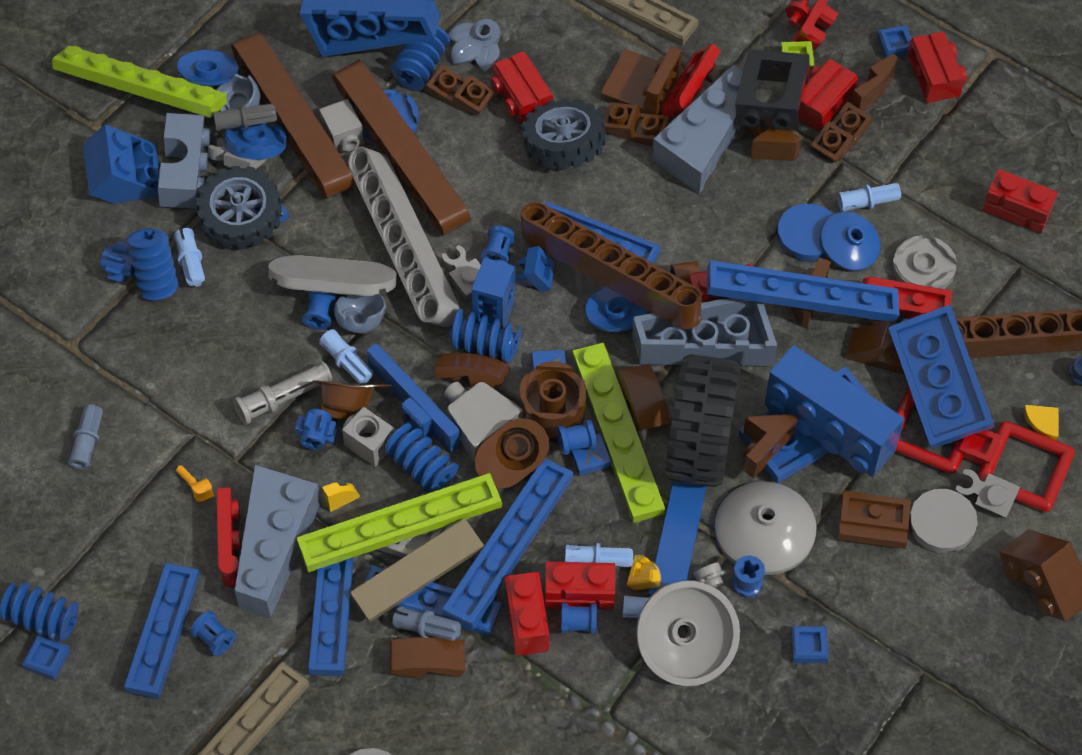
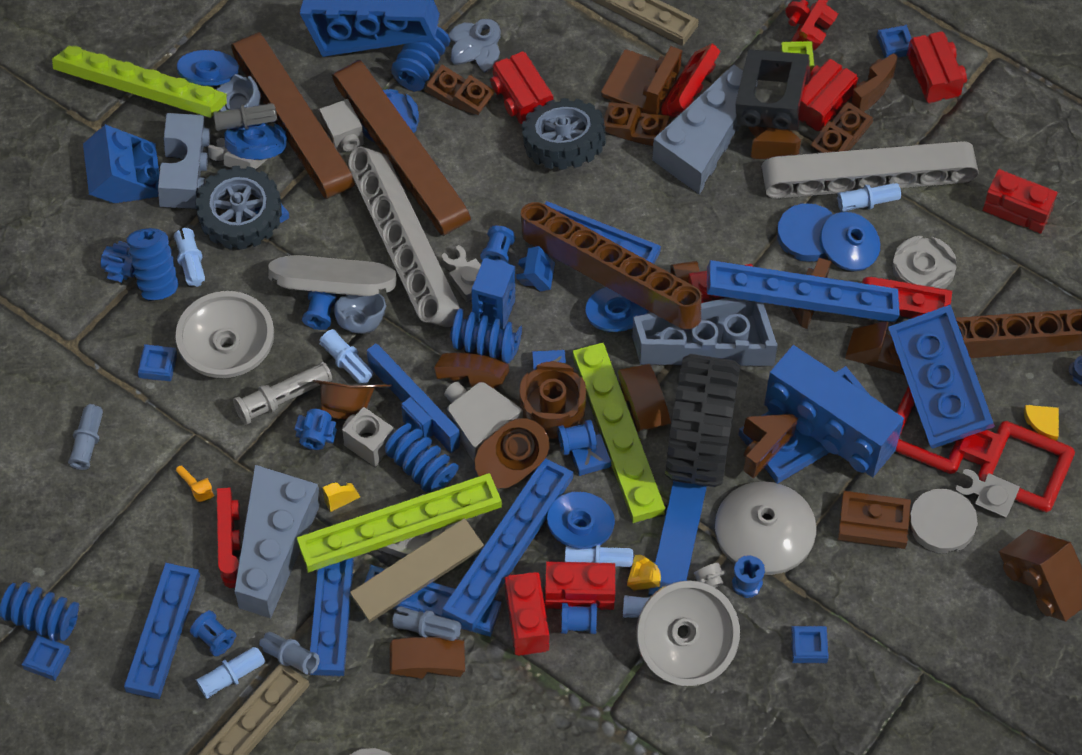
(157, 362): none -> blue tile
(223, 320): none -> light grey dish
(230, 672): none -> light blue axle
(290, 652): none -> sand blue axle
(582, 510): none -> blue dish
(876, 167): none -> light grey beam

